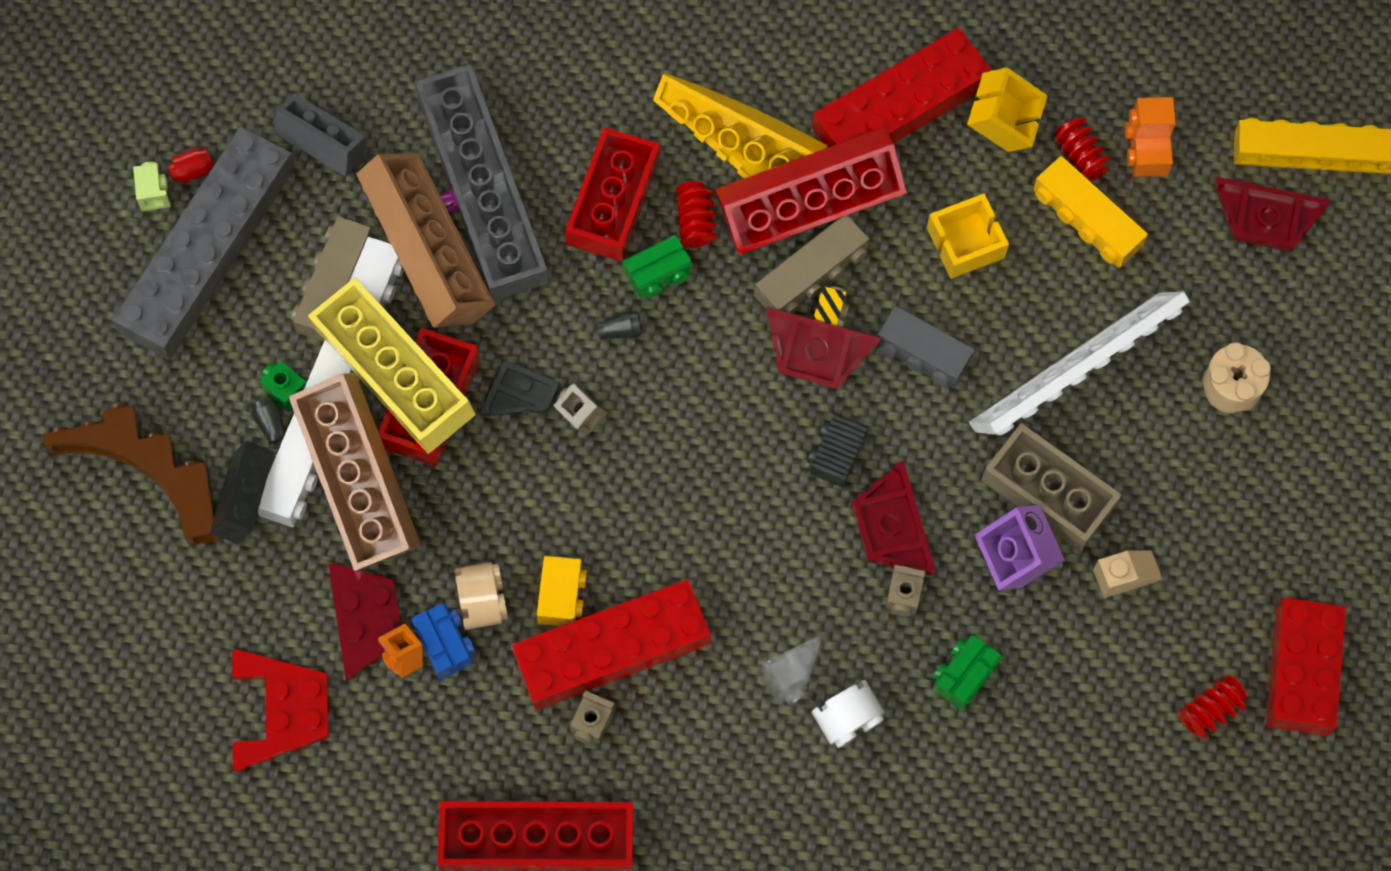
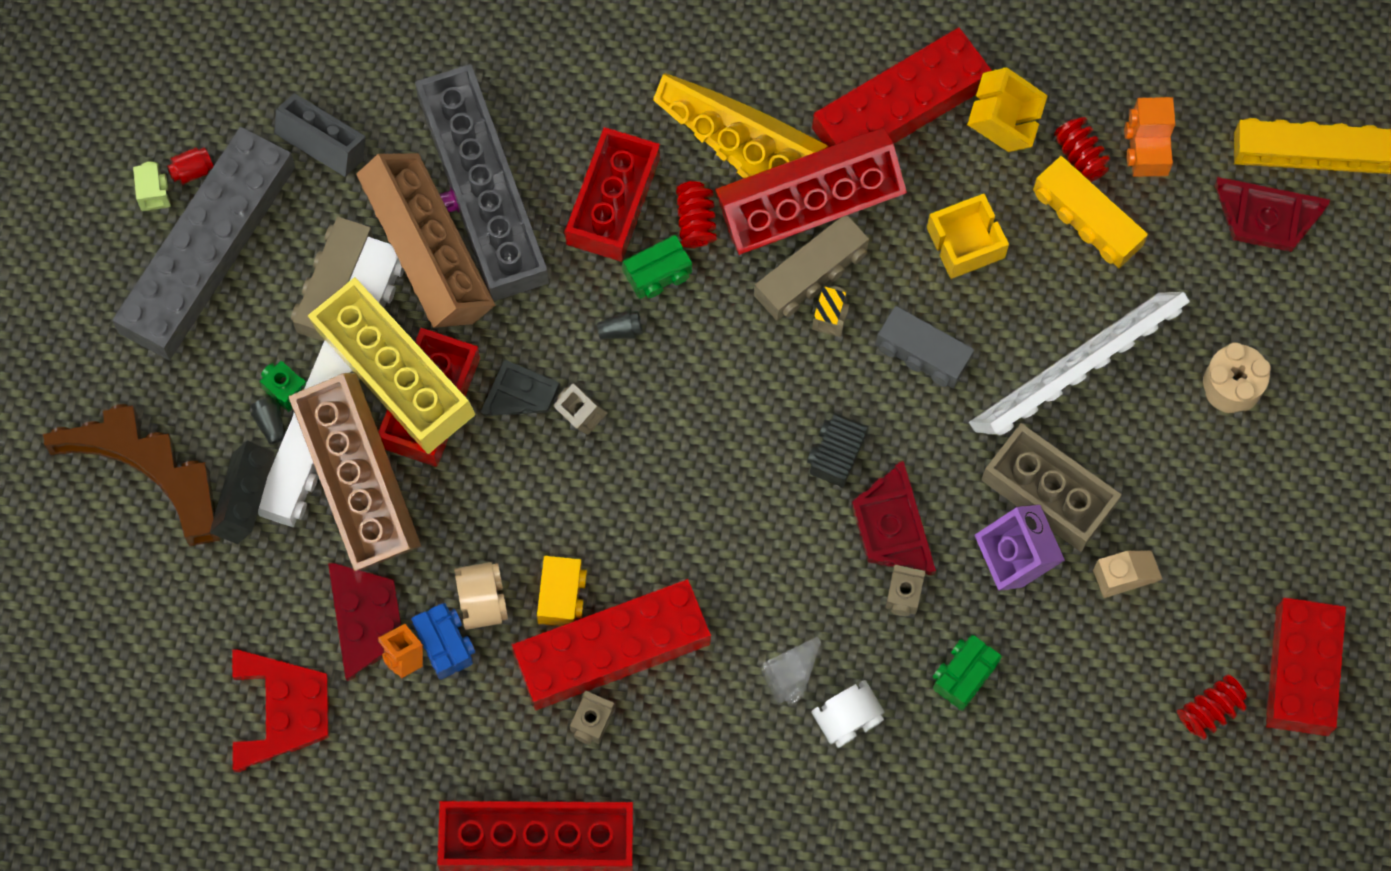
(817, 348): dark red wing -> none

